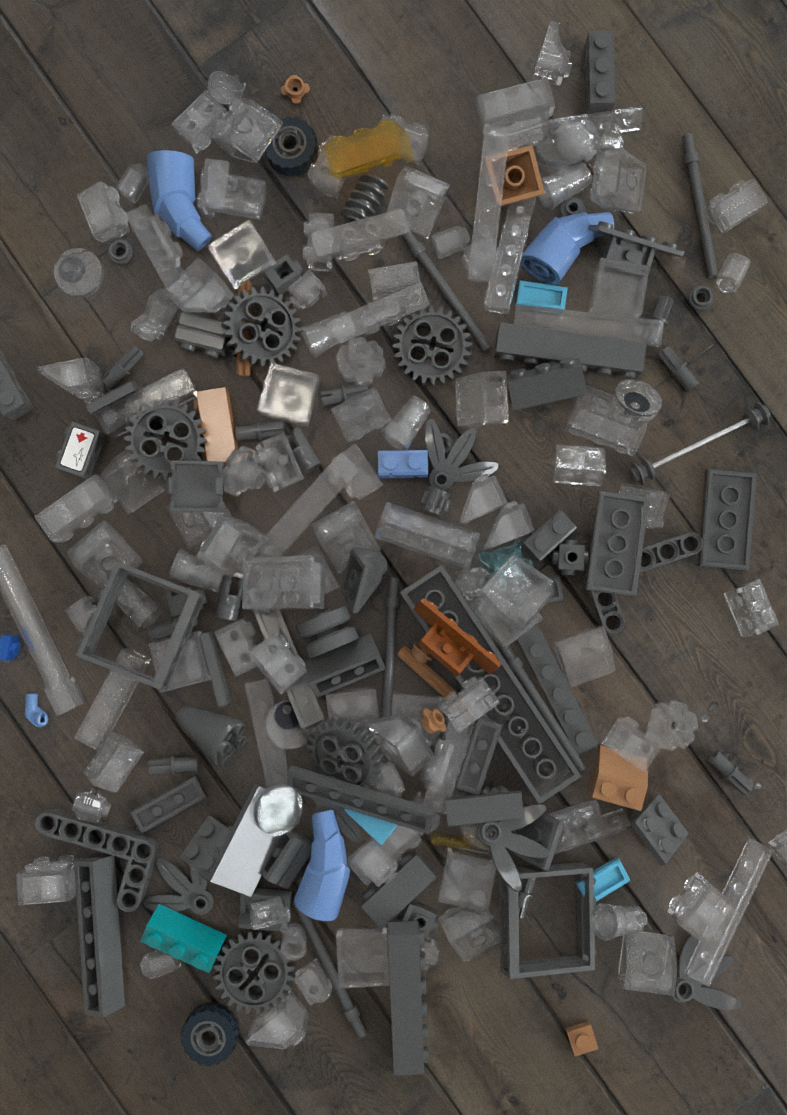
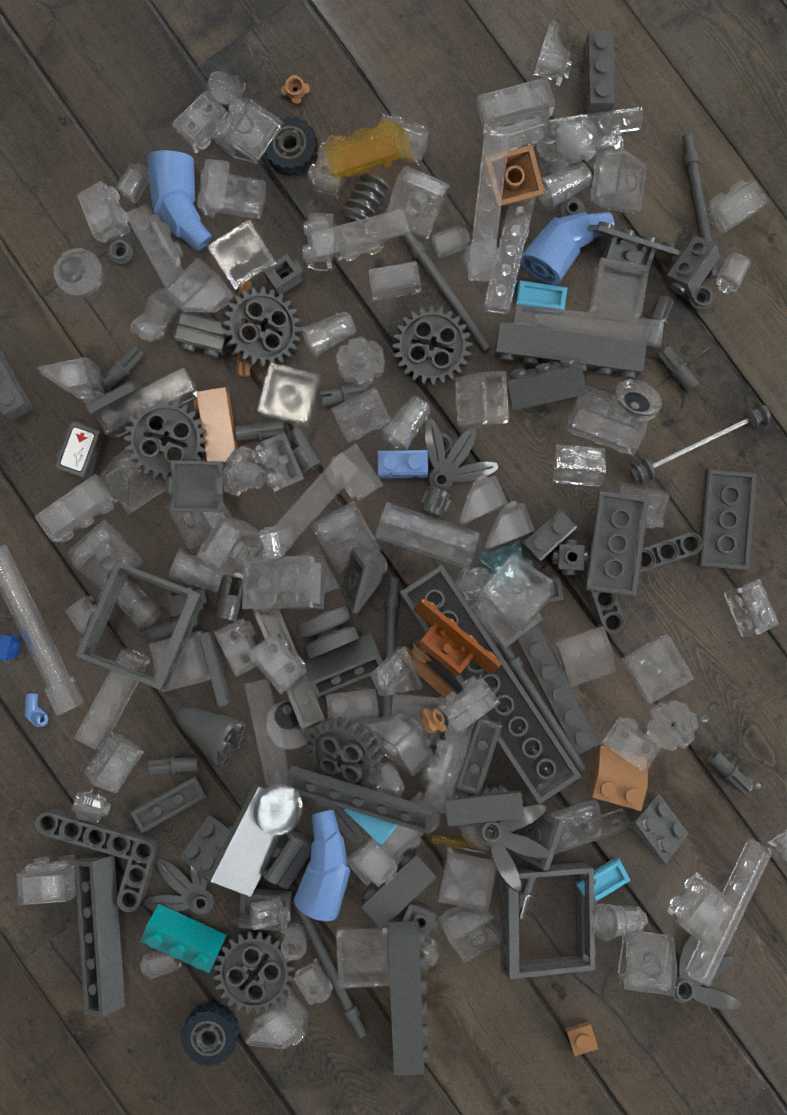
(276, 541): none -> clear piece
(306, 291): clear brick -> none
(380, 312): clear bracket -> none
(396, 674): none -> clear wing
(656, 668): none -> clear brick
(693, 266): none -> dark grey brick

